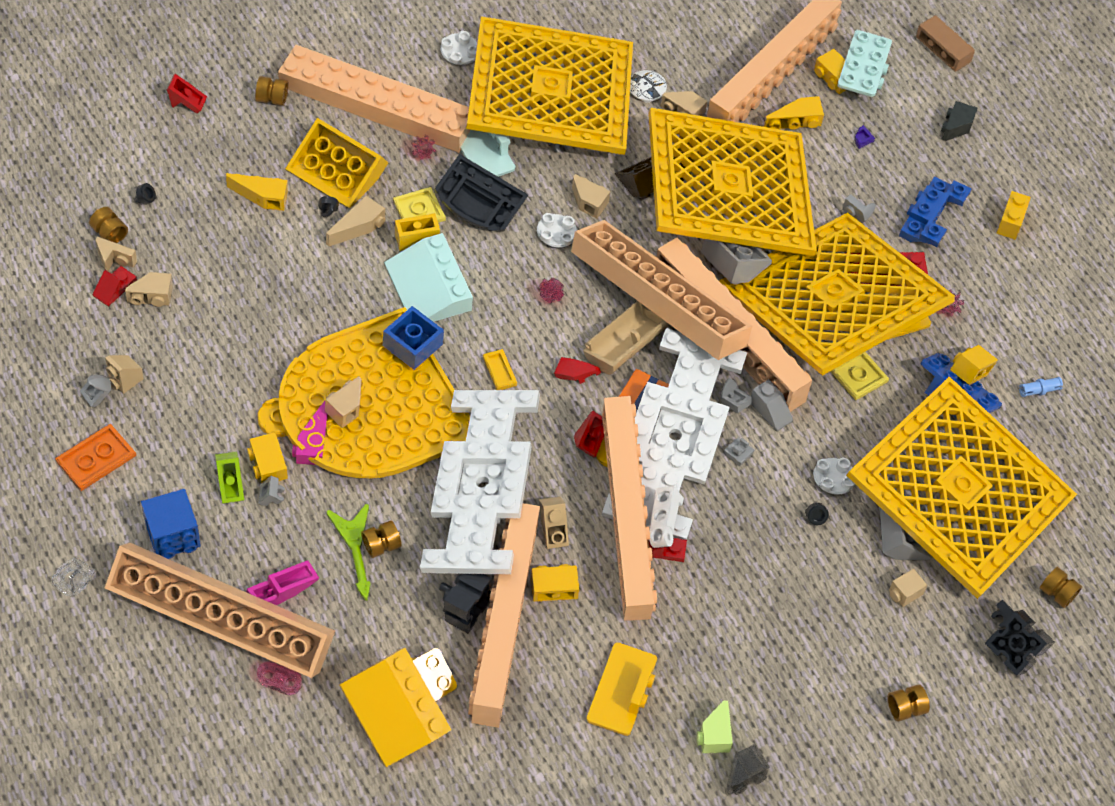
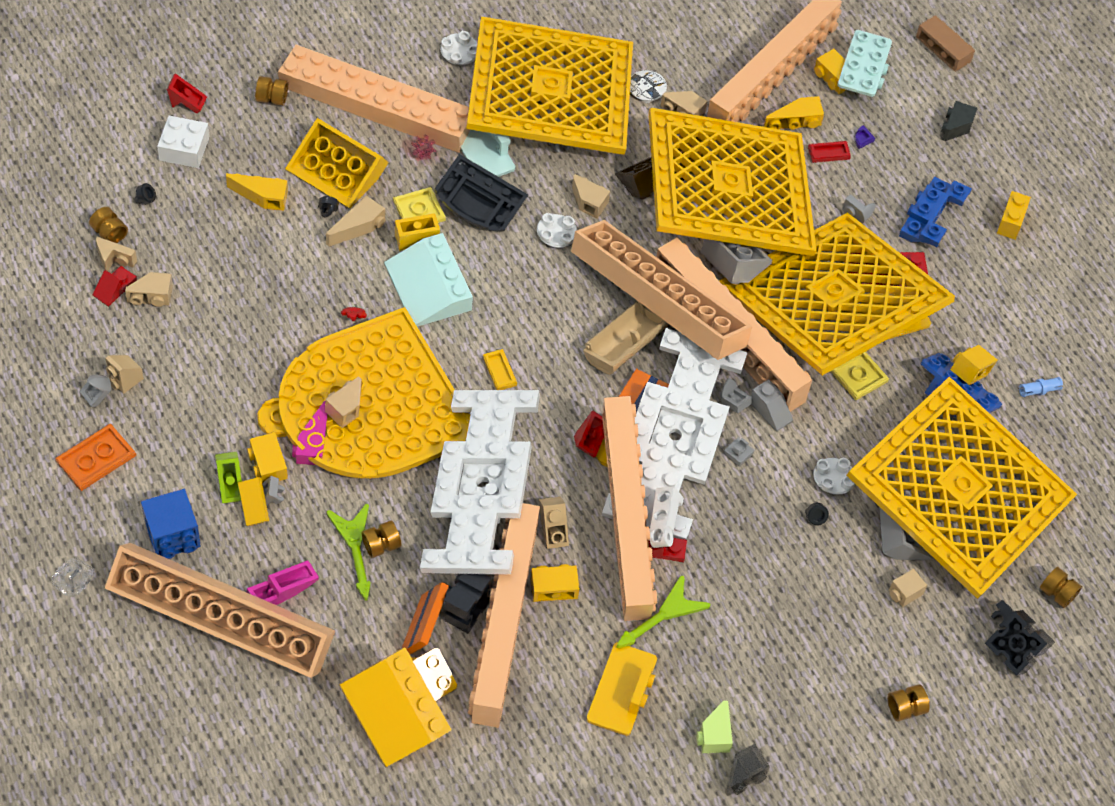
(183, 141): none -> white brick
(253, 501): none -> yellow tile
(280, 677): clear pink plate -> none
(353, 313): none -> red plant
(413, 337): blue brick -> none
(425, 618): none -> orange tile
(551, 290): clear pink gear -> none
(575, 370): red slope -> none
(673, 607): none -> lime piece
(829, 151): none -> red tile
(951, 309): clear pink gear -> none

